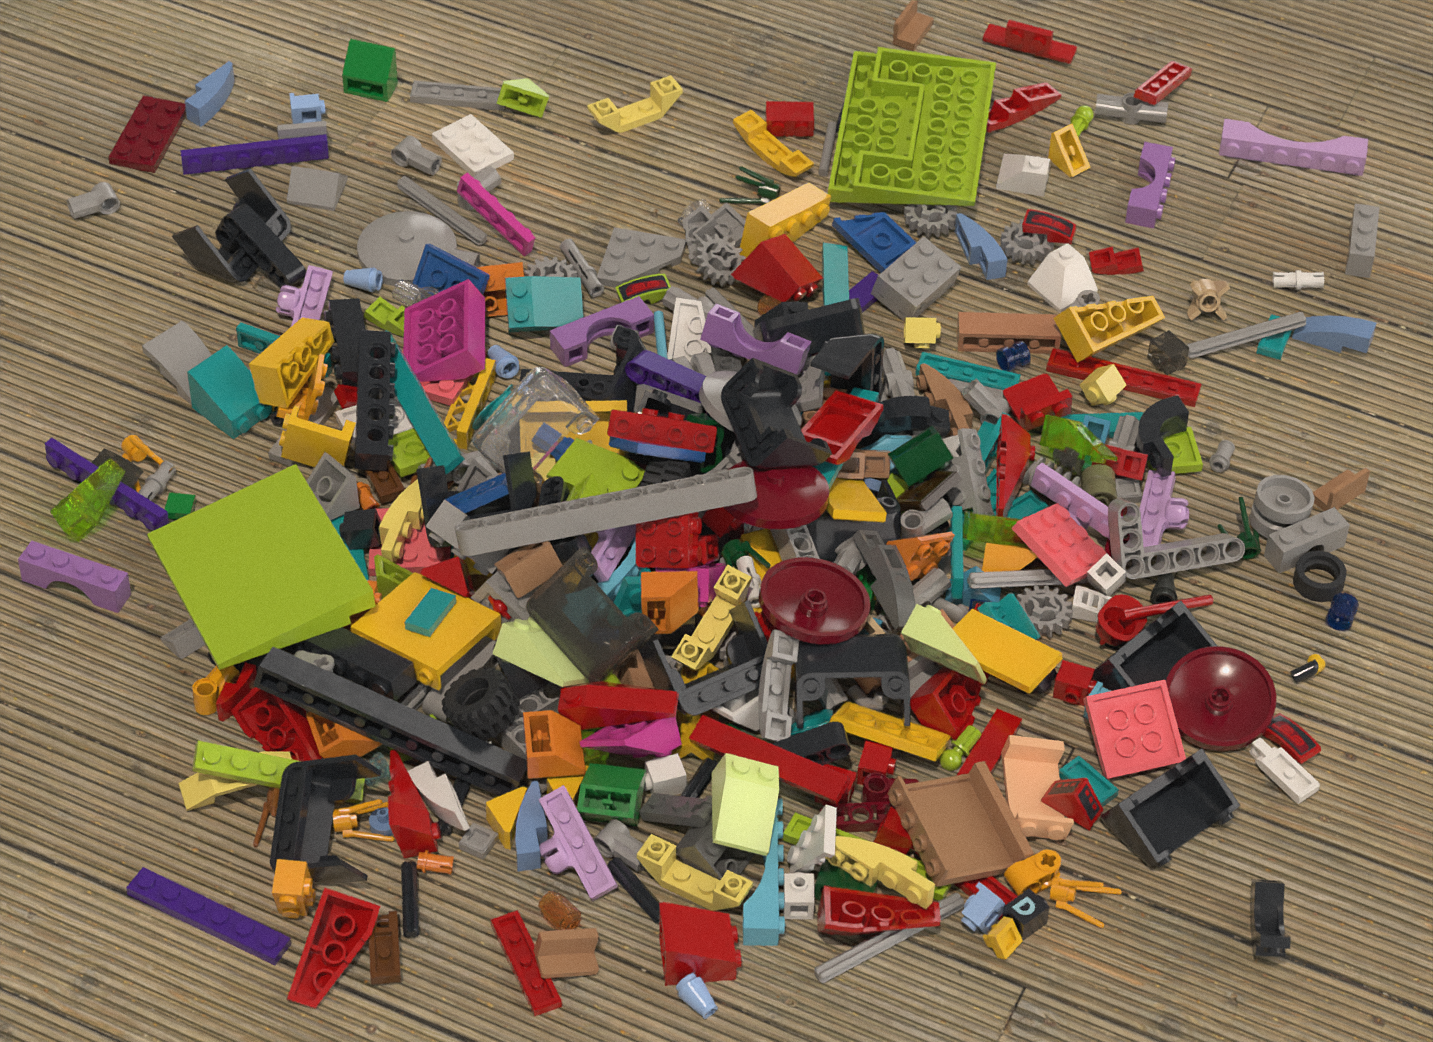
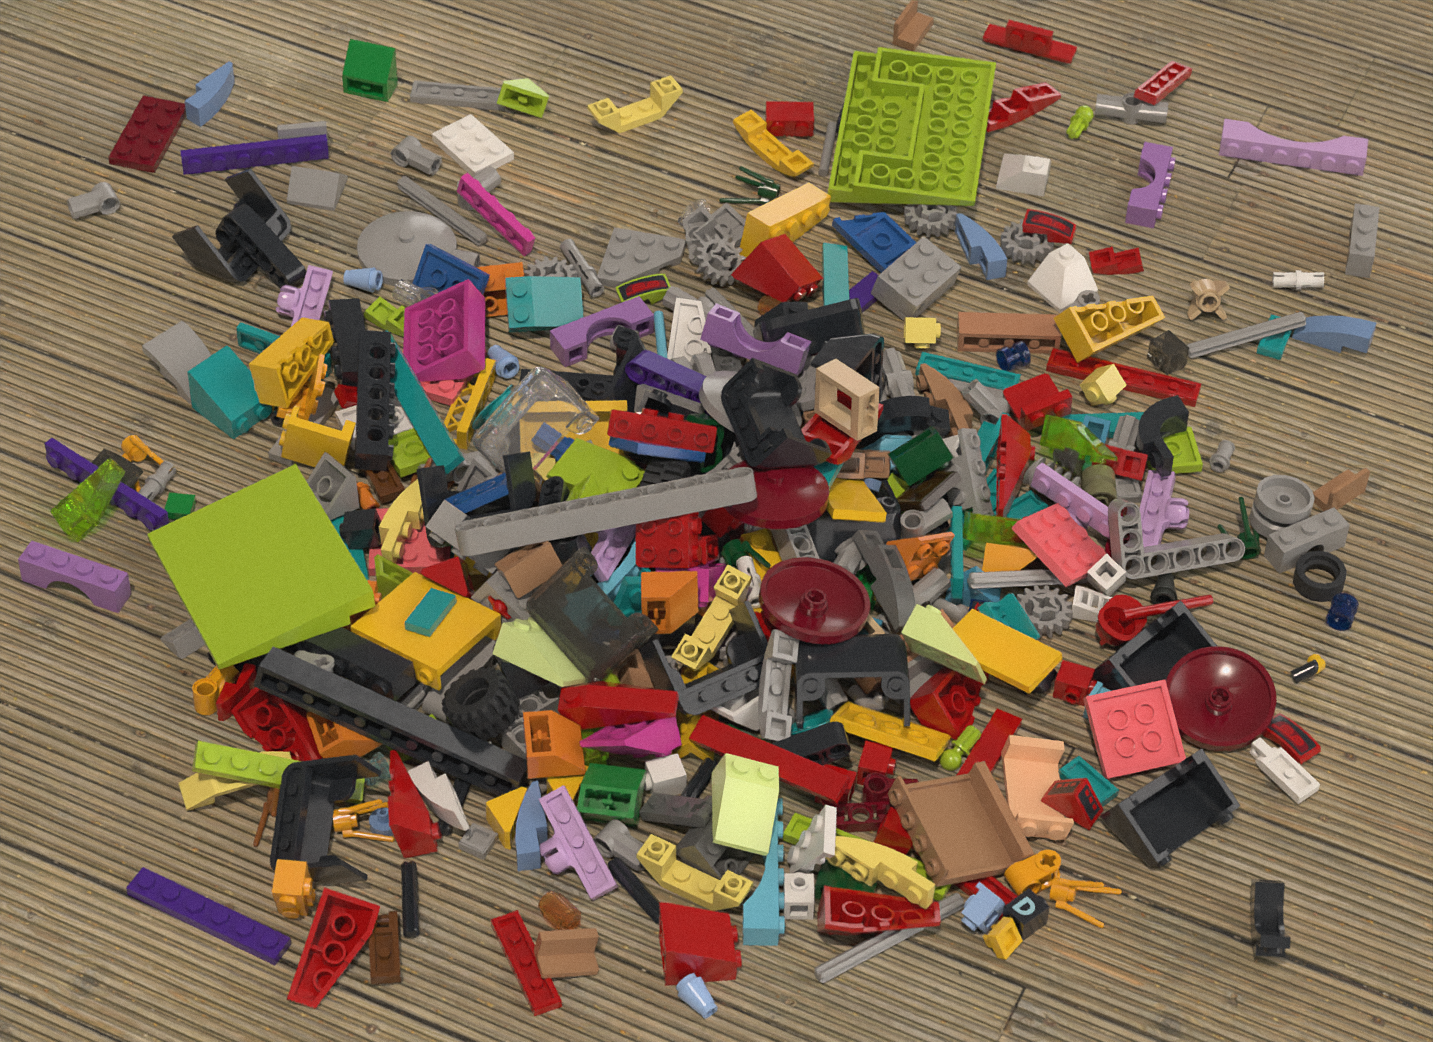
(306, 108): light blue brick -> none
(435, 863): orange pin -> none
(859, 420): none -> tan window
(1067, 151): yellow slope -> none

